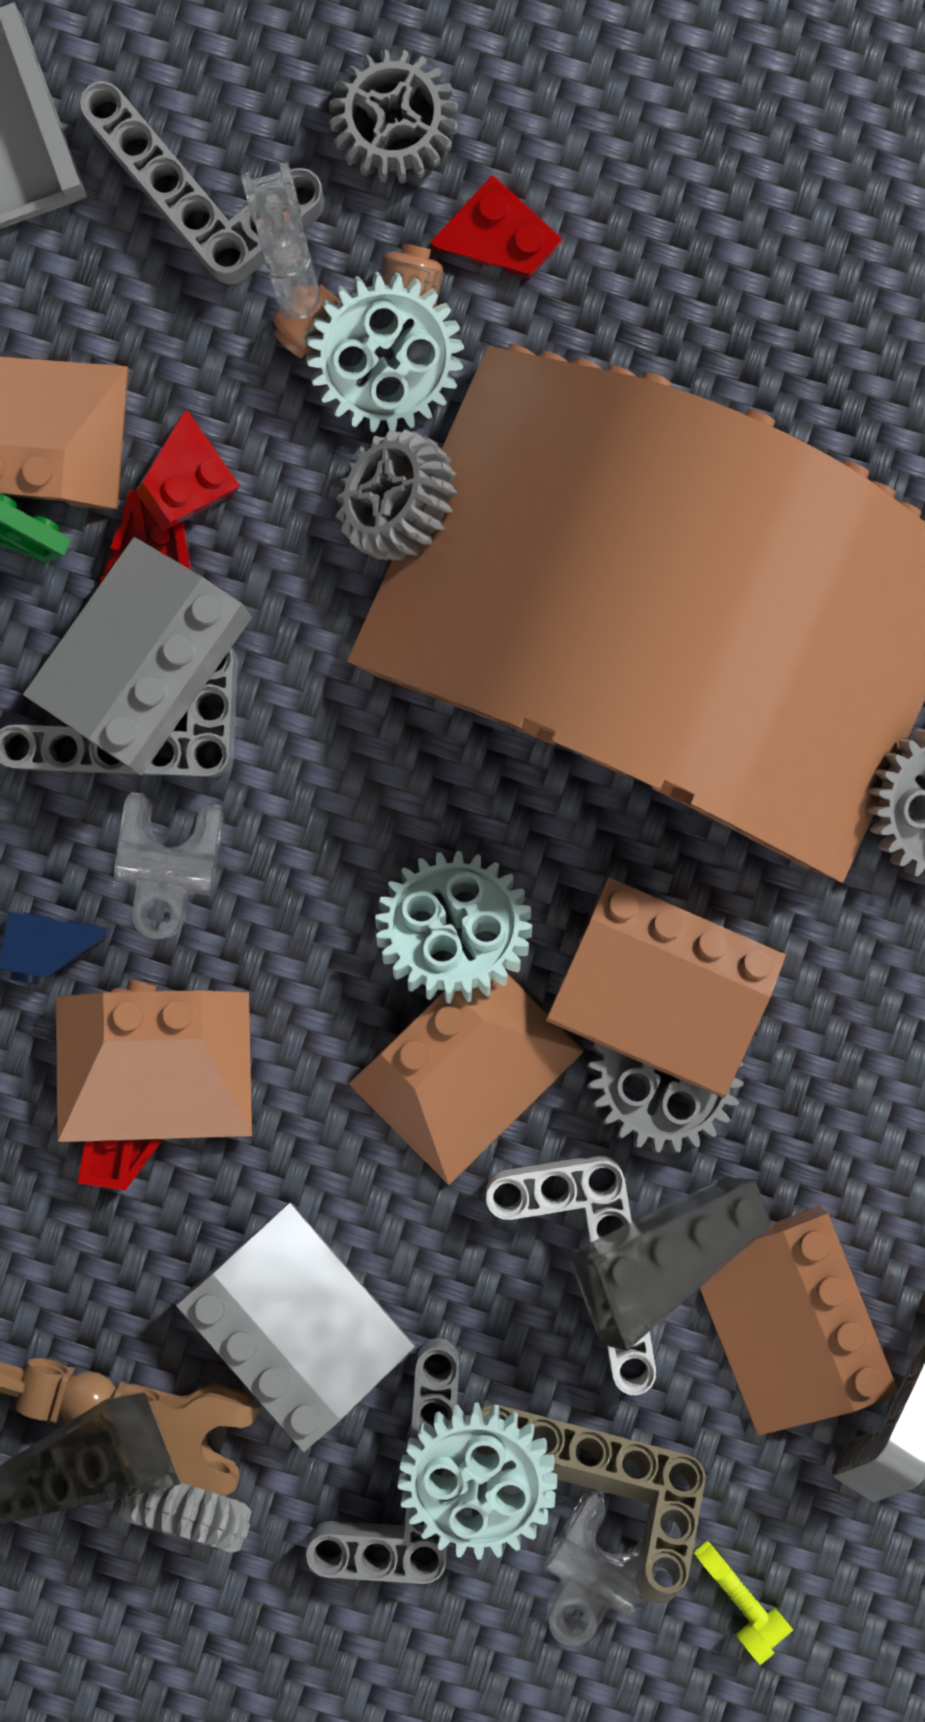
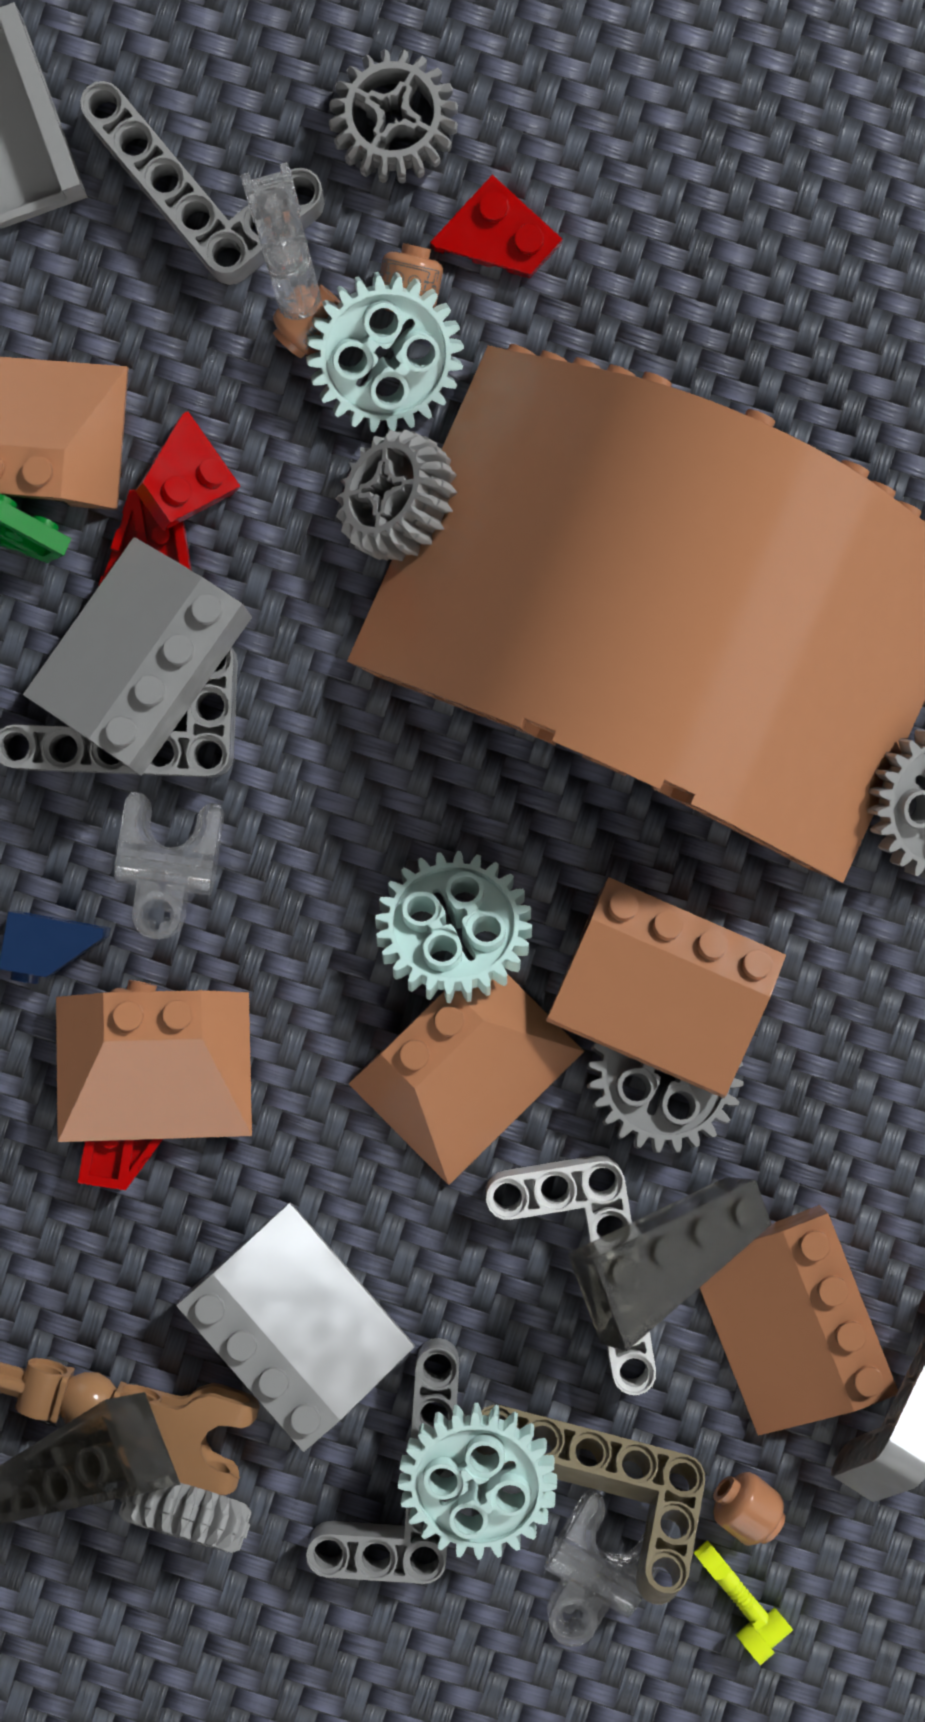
(748, 1509): none -> nougat head

